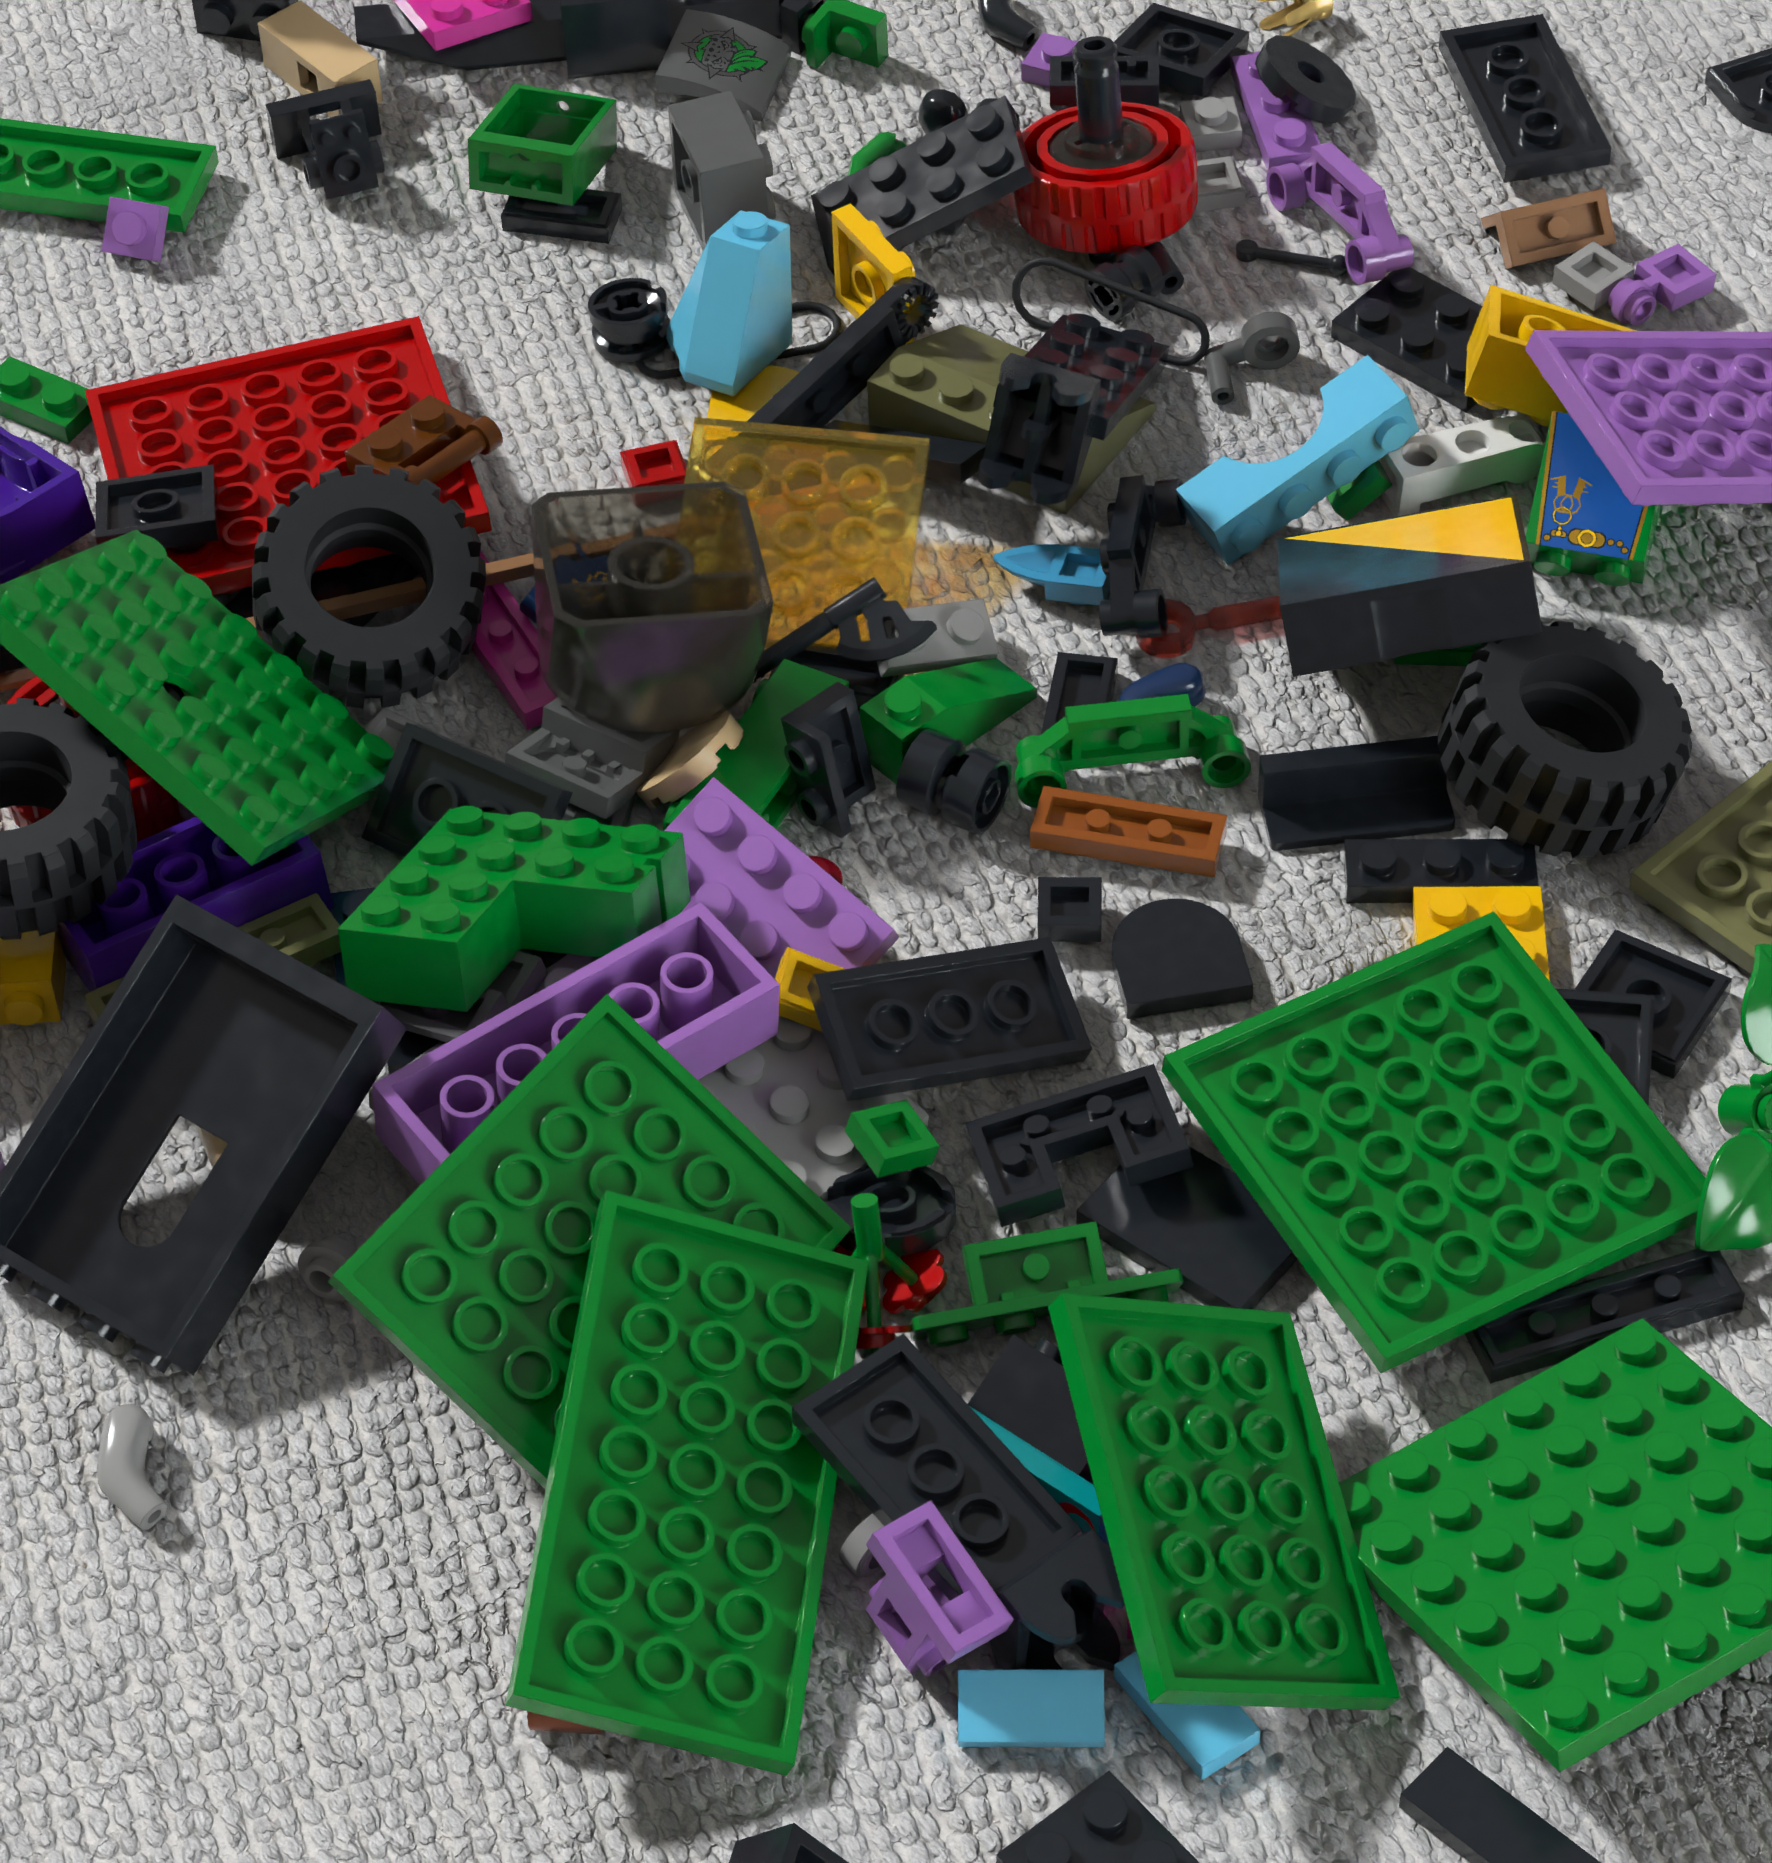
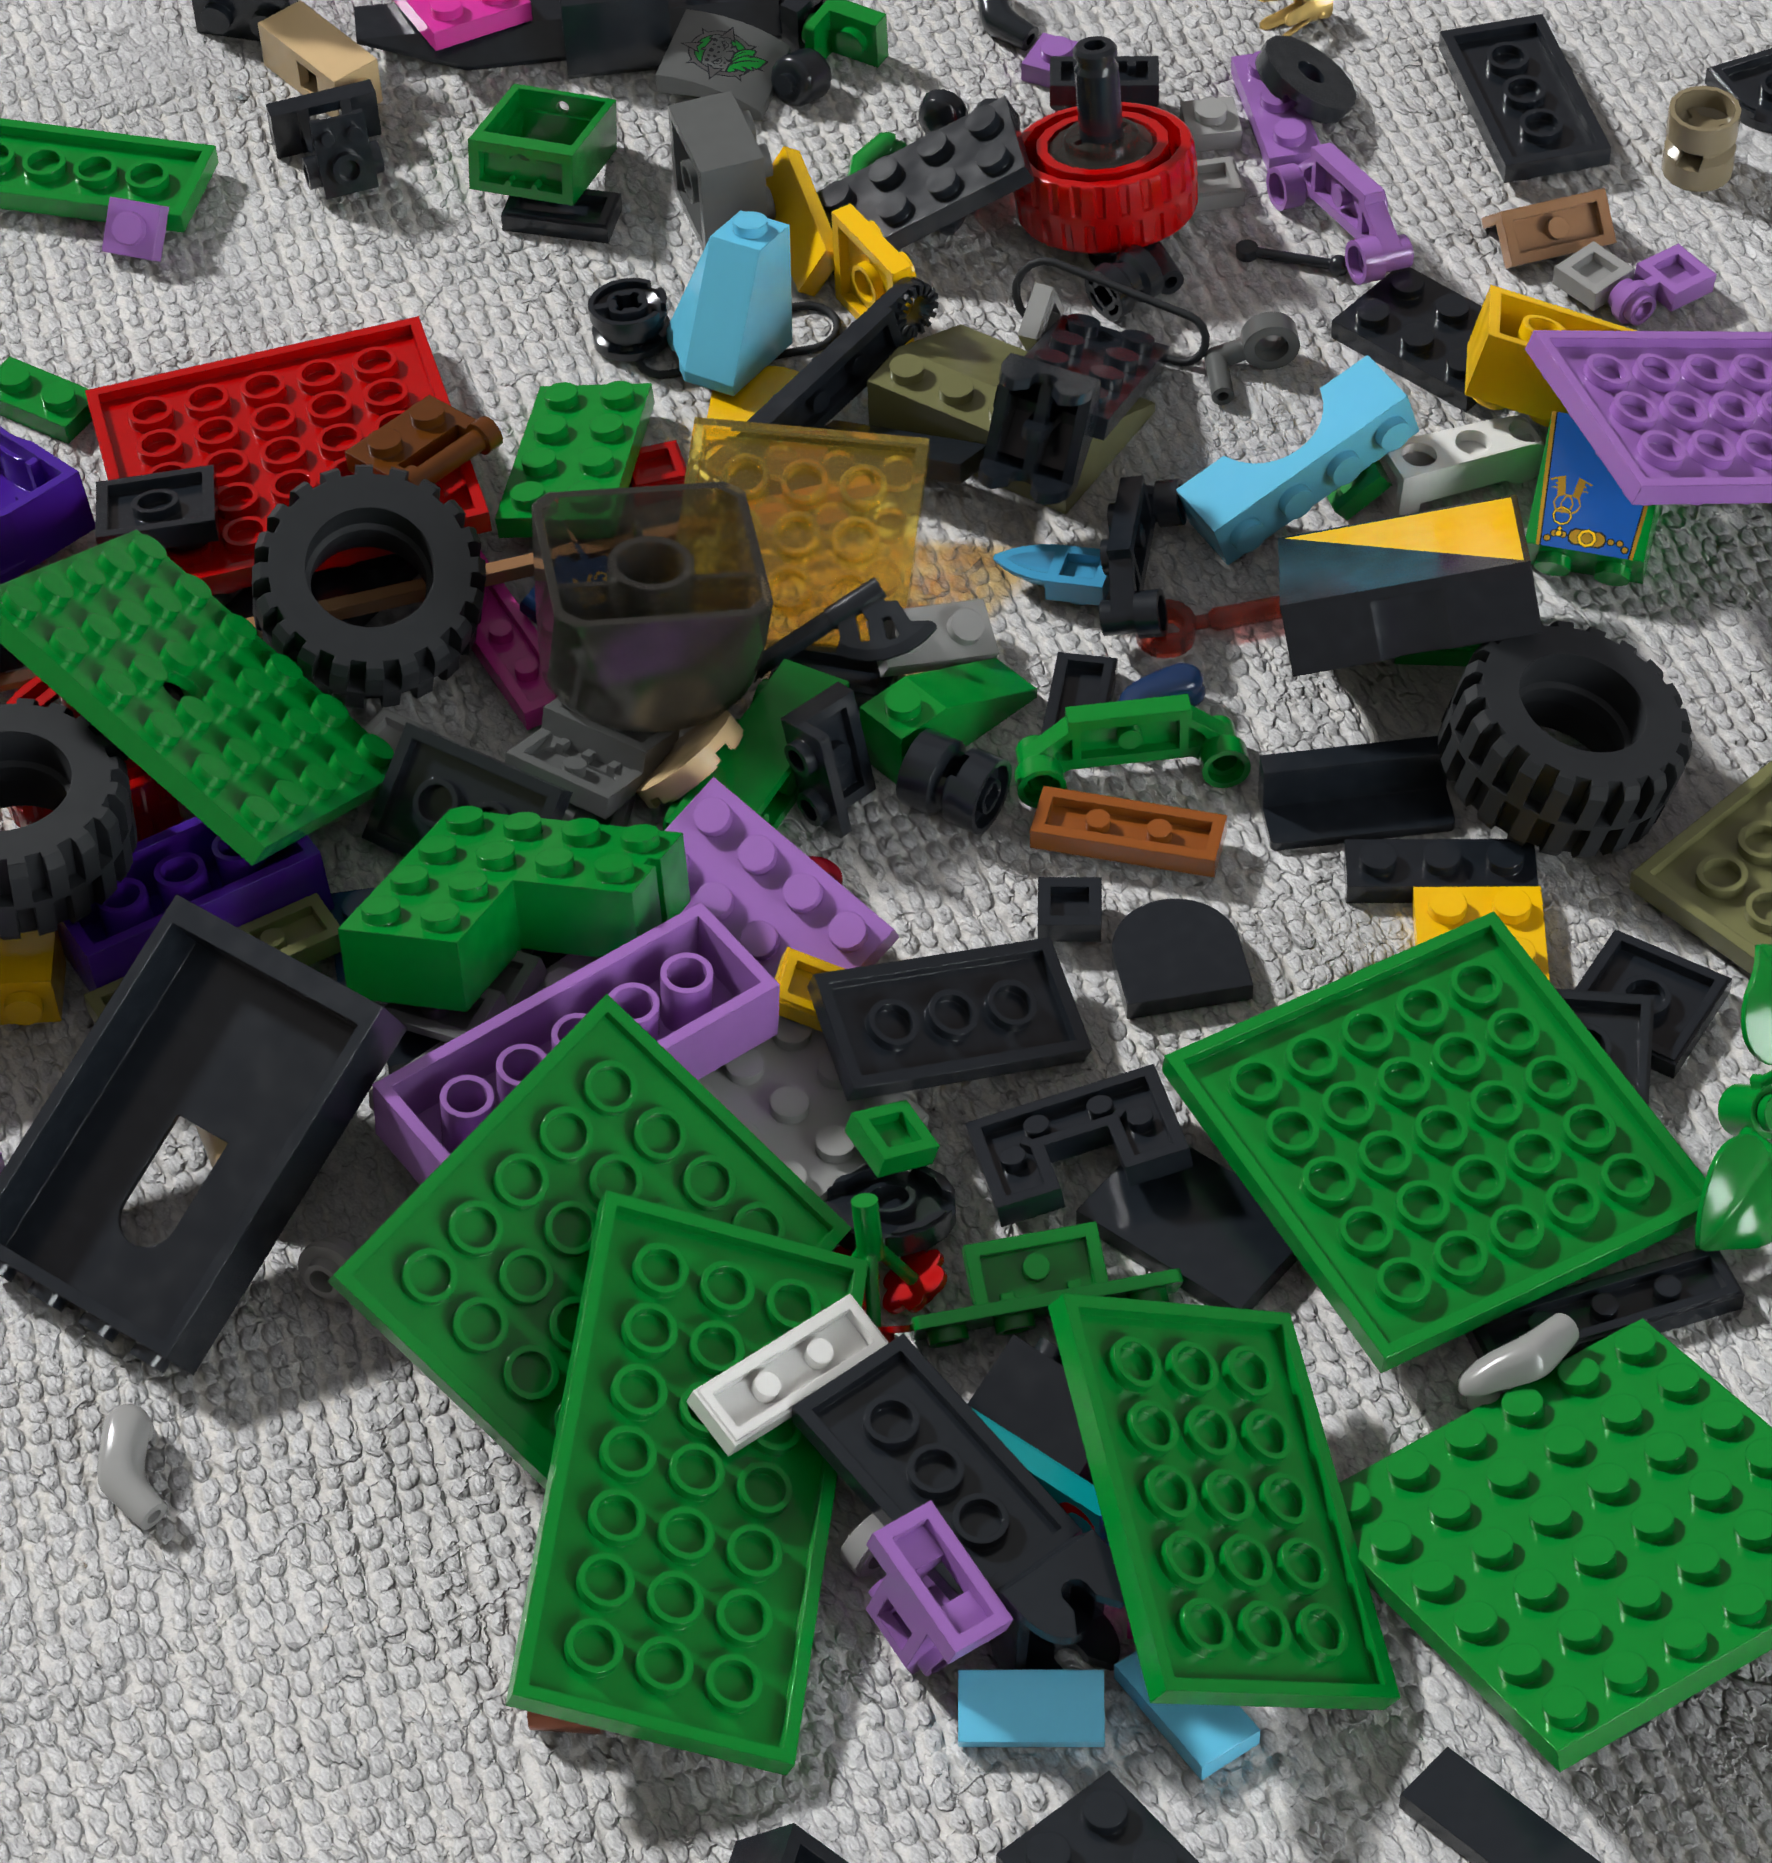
(575, 443): none -> green plate
(768, 1383): none -> white tile
(801, 77): none -> black piece
(810, 230): none -> yellow tile
(1040, 314): none -> light grey tile
(1189, 47): black plate -> none
(1518, 1361): none -> light grey arm
(1701, 138): none -> dark tan wheel

